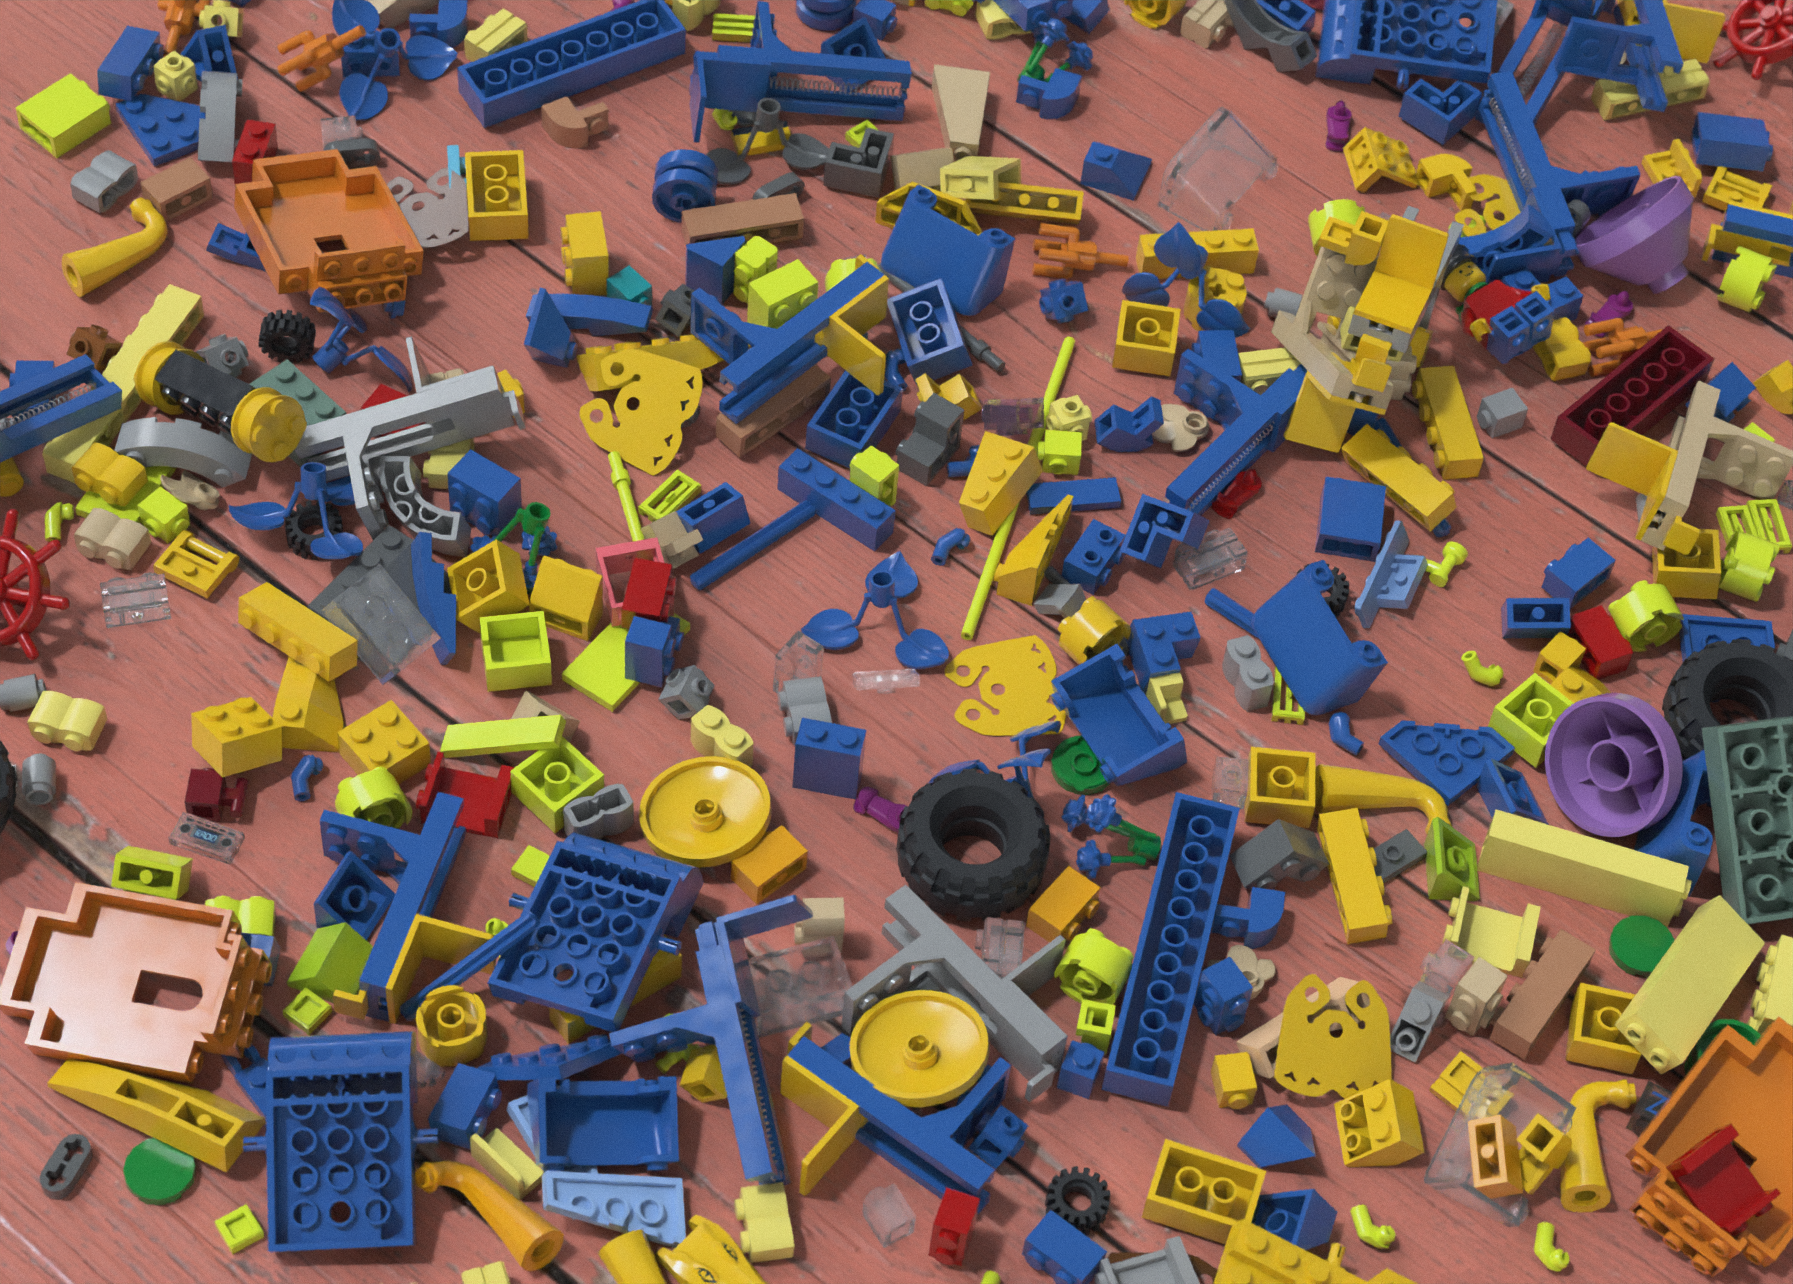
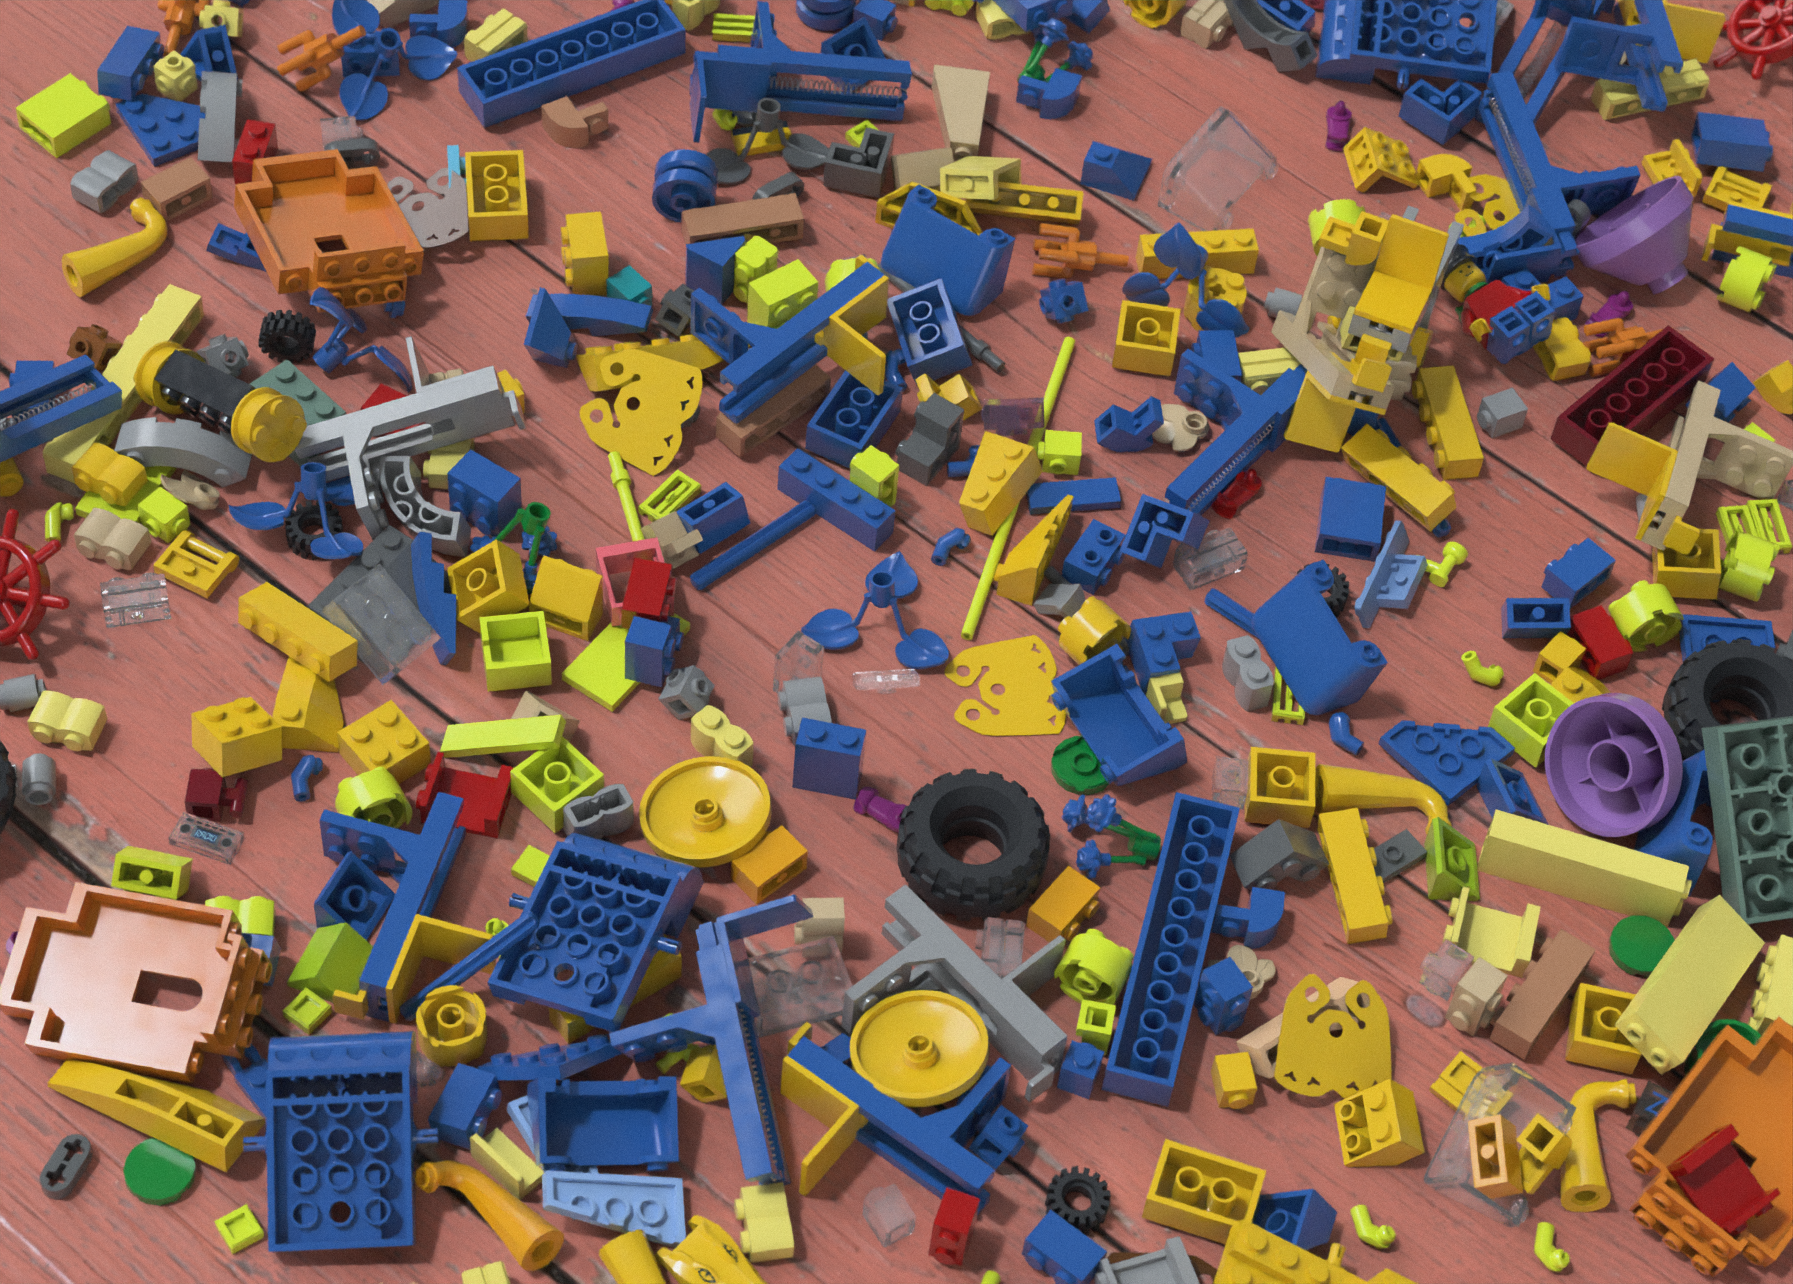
(1033, 758): blue plant -> none
(1069, 415): light yellow brick -> none
(1277, 1138): blue slope -> none
(1417, 1020): light grey slope -> none

